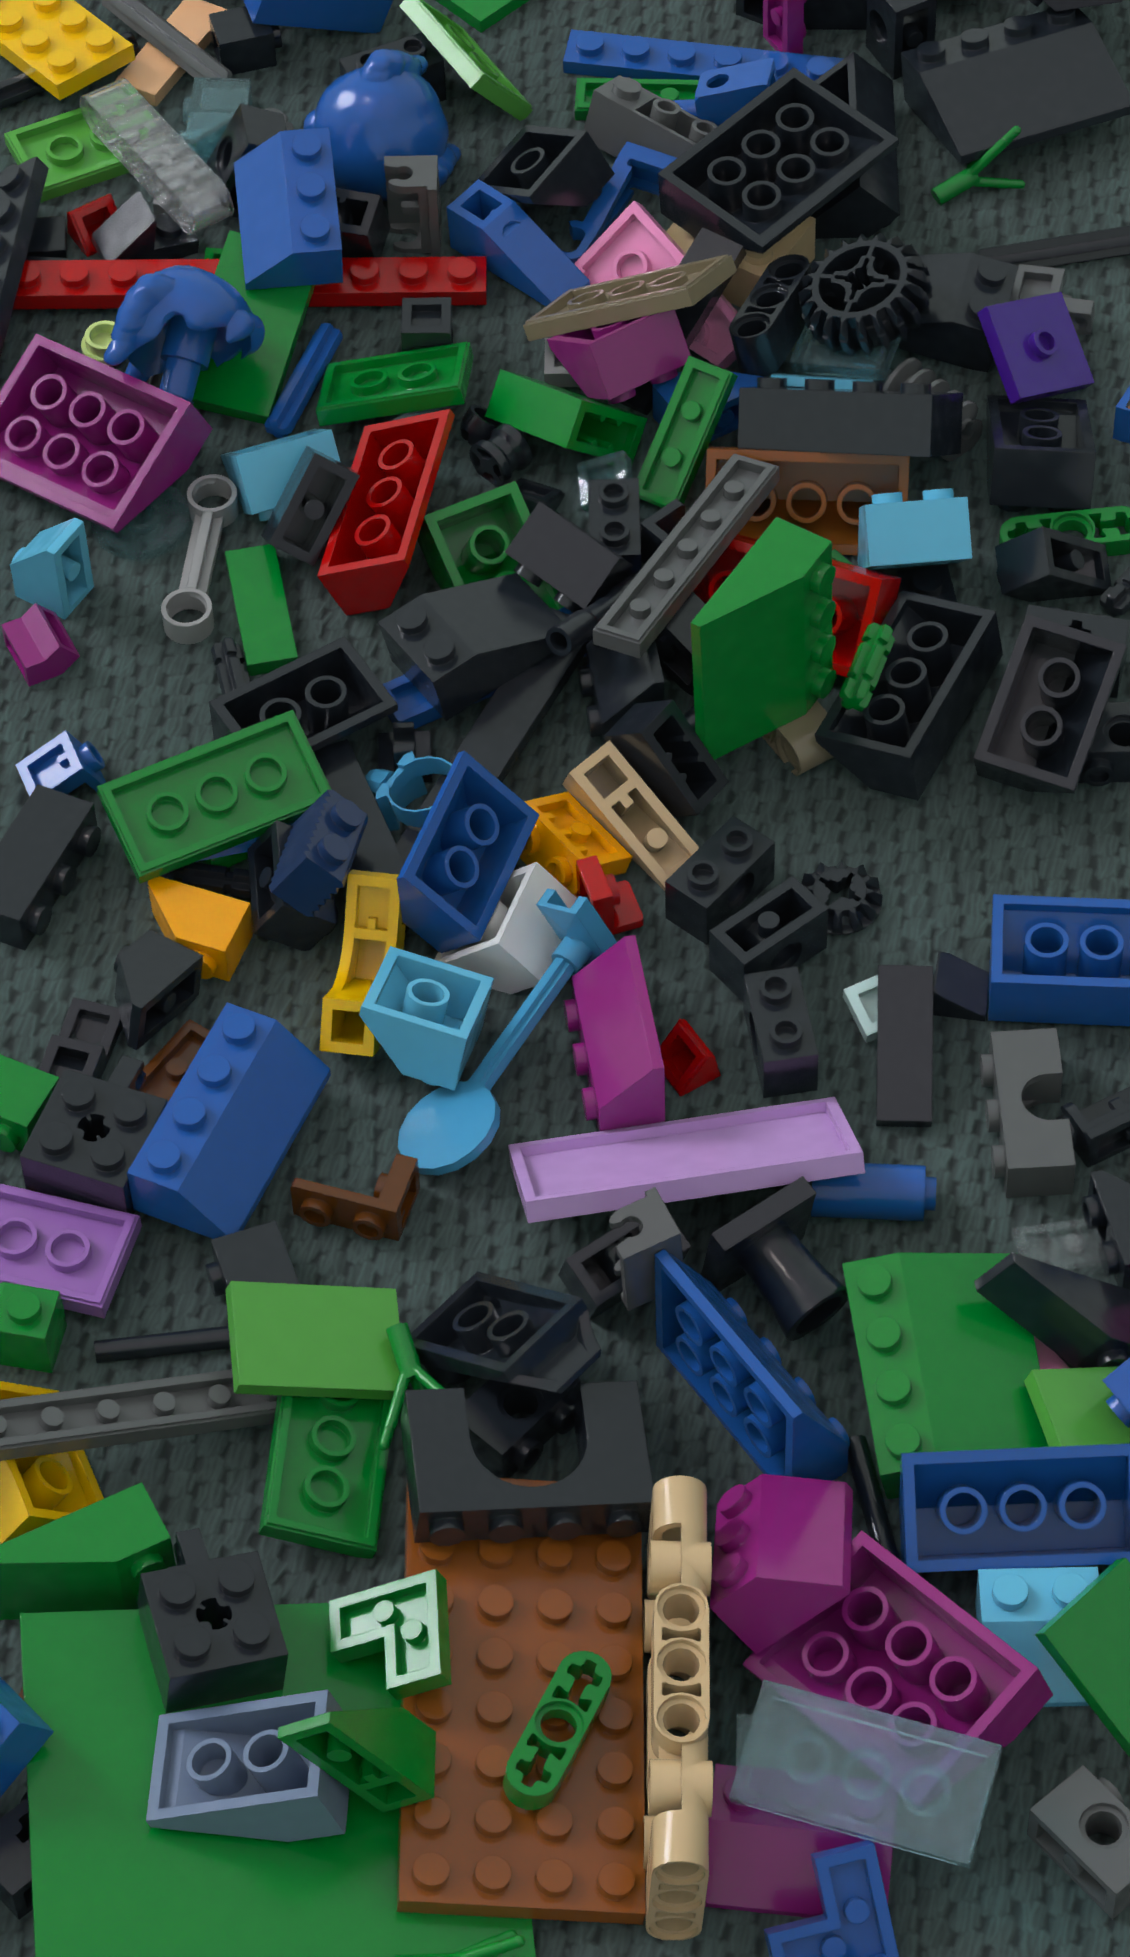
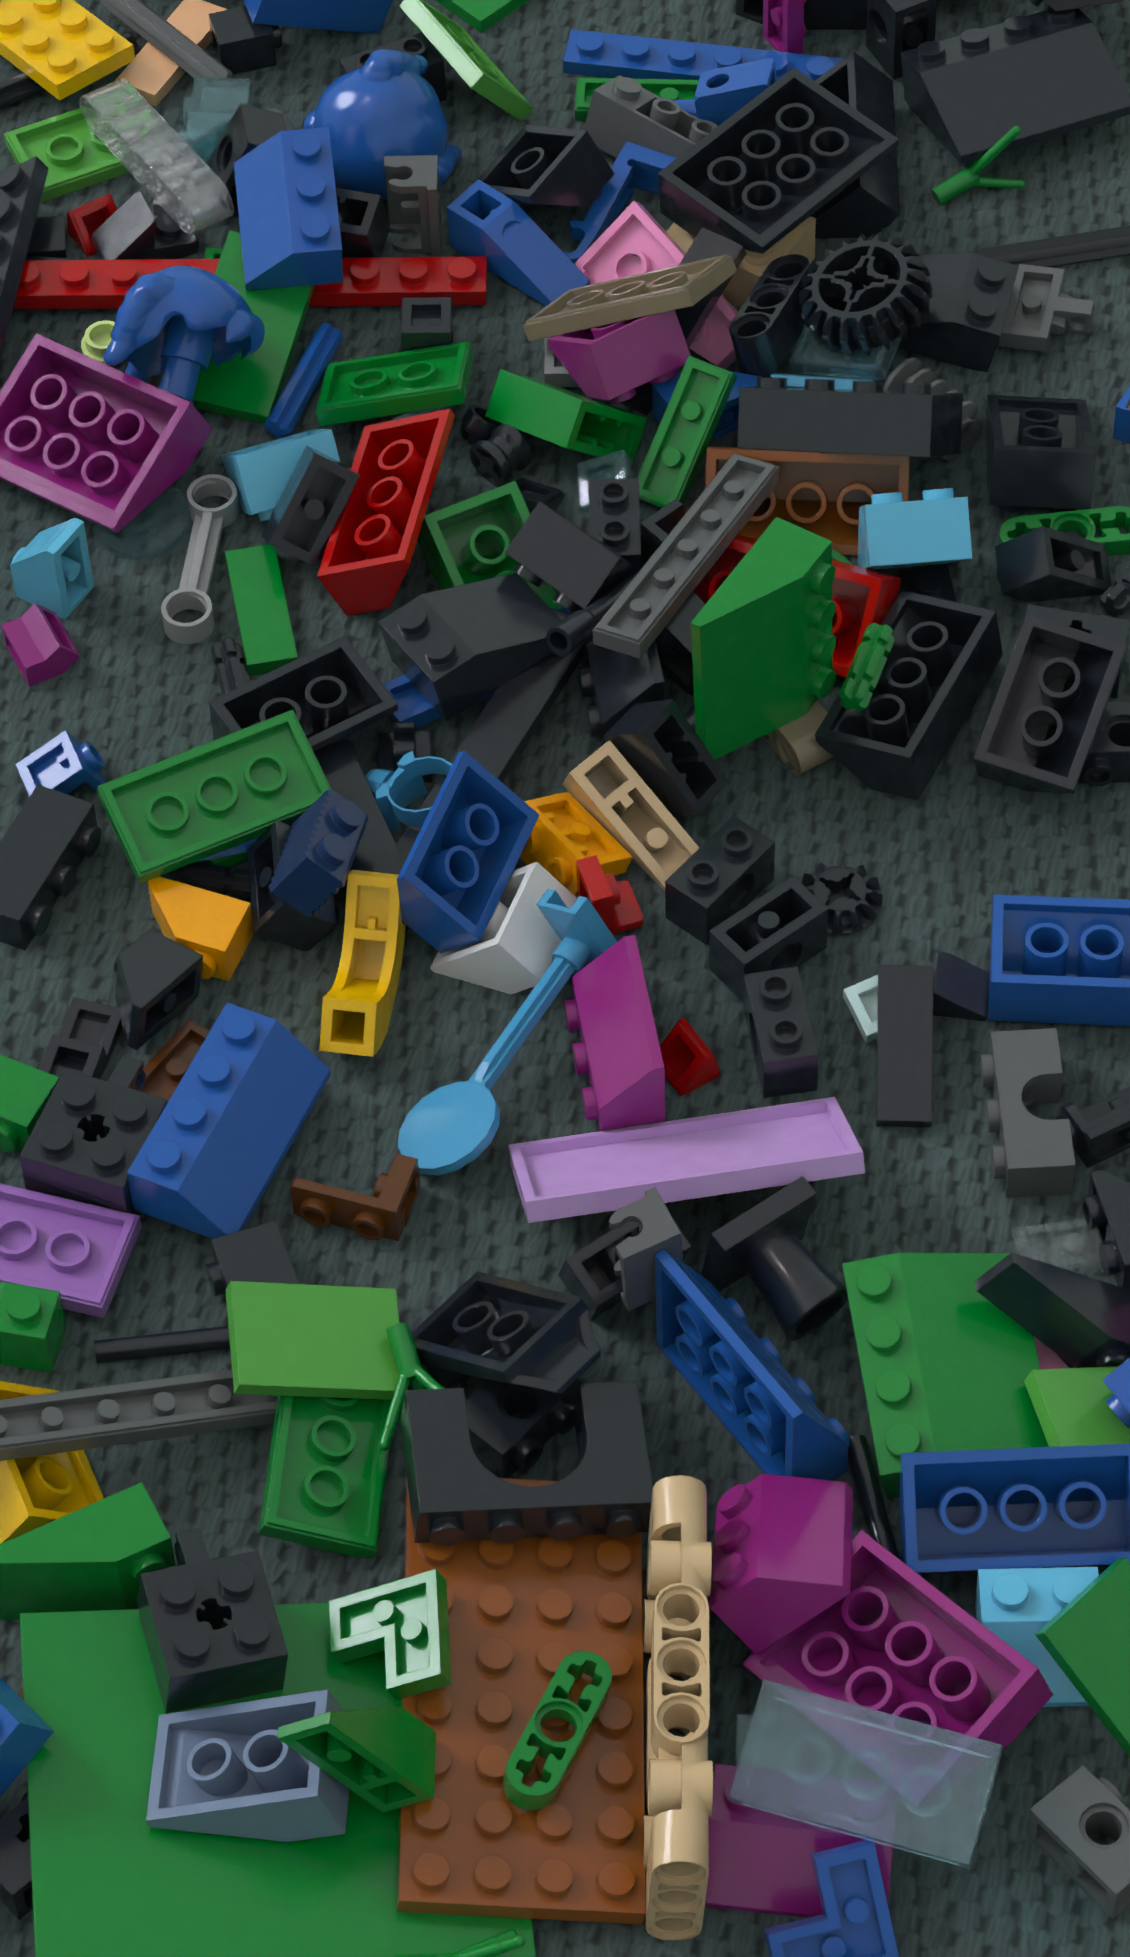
(426, 1015): medium azure slope -> none
(878, 1194): blue brick -> none
(1035, 347): dark purple plate -> none

